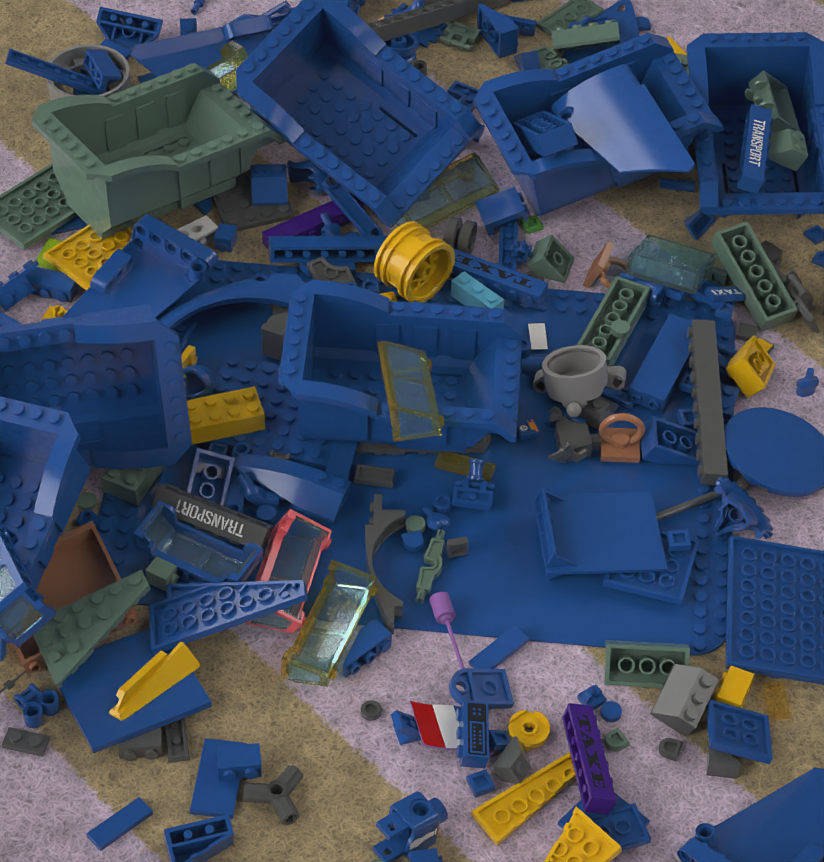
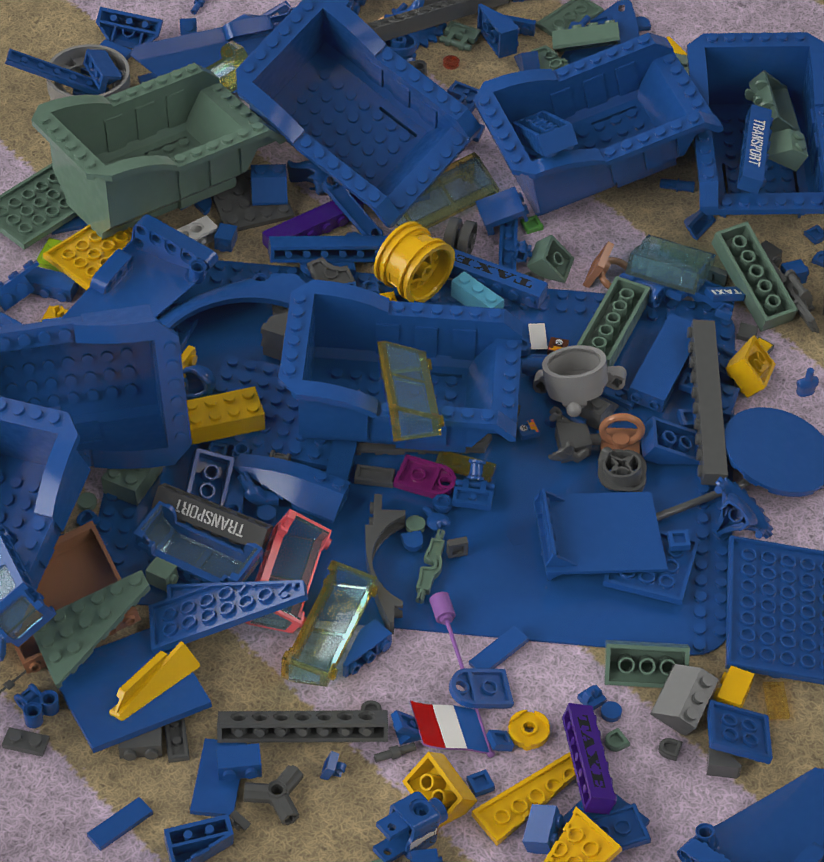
(239, 821): none -> dark grey plate
(302, 726): none -> dark grey brick
(329, 229): blue piece -> none
(332, 767): none -> blue tile
(394, 752): none -> dark grey bar
(424, 477): none -> magenta tile
(438, 779): none -> yellow slope
(451, 62): none -> clear red tile
(473, 734): blue brick -> none
(512, 763): dark grey slope -> none
(542, 828): none -> brick
(556, 343): none -> copper tile
(620, 328): sand green tile -> none
(621, 475): none -> dark grey piece
(623, 123): blue panel -> none
(798, 266): none -> blue brick

